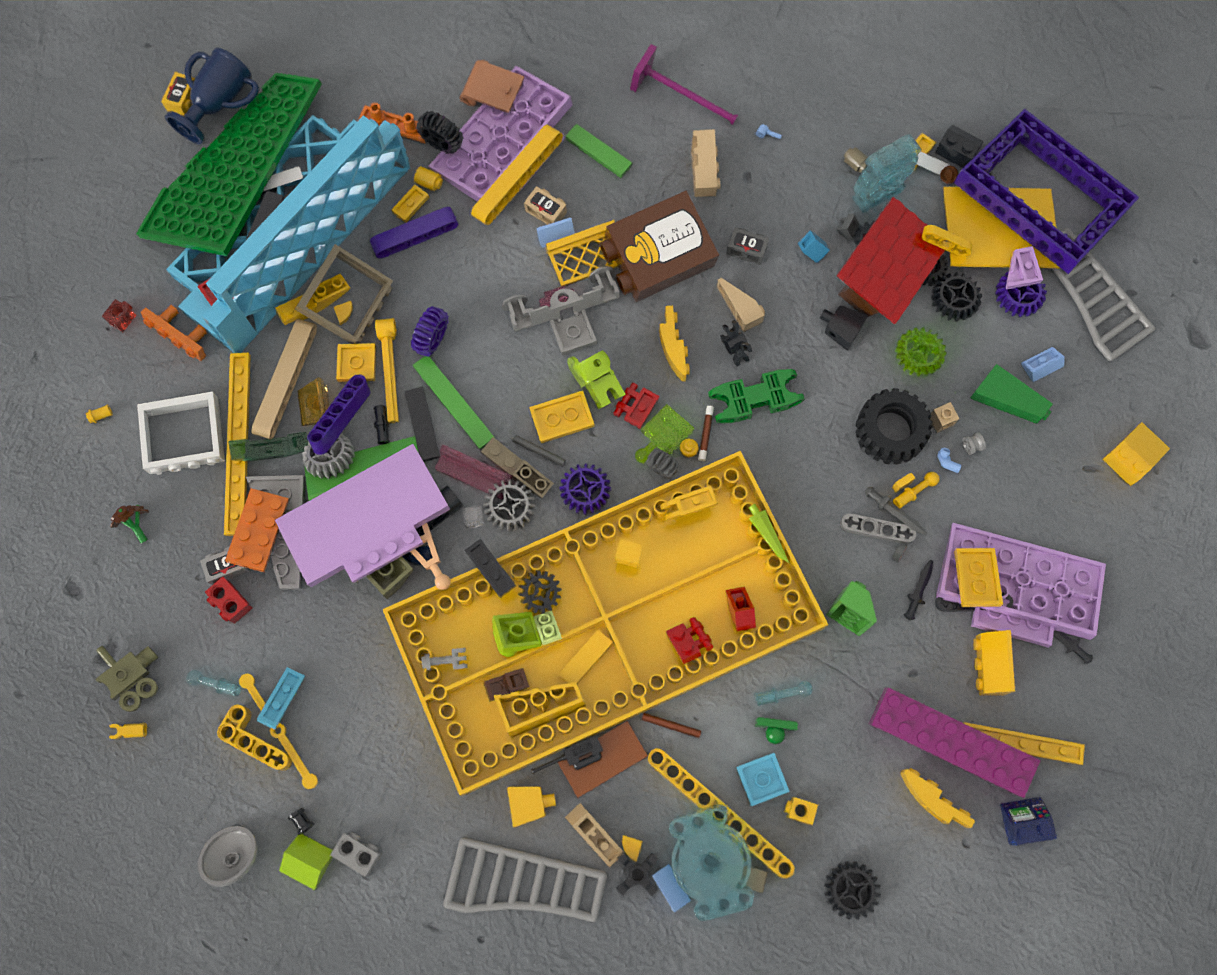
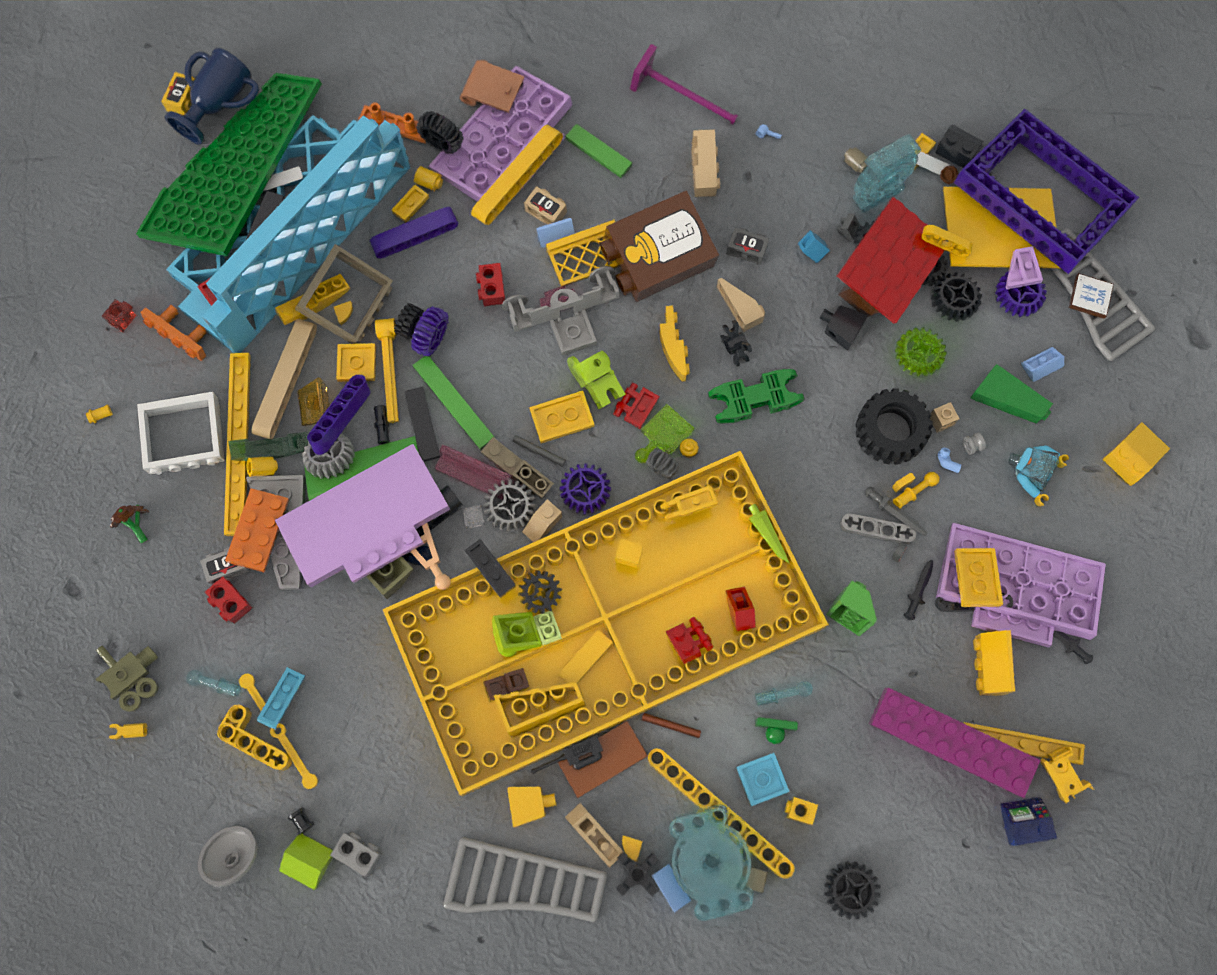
(261, 466): none -> yellow brick
(408, 320): none -> black tyre
(427, 661): light grey hinge -> none
(492, 284): none -> red brick
(542, 521): none -> tan slope
(706, 433): copper bar -> none
(928, 796): yellow slope -> none
(1036, 469): none -> torso
(1064, 774): none -> yellow piece
(1091, 295): none -> white tile

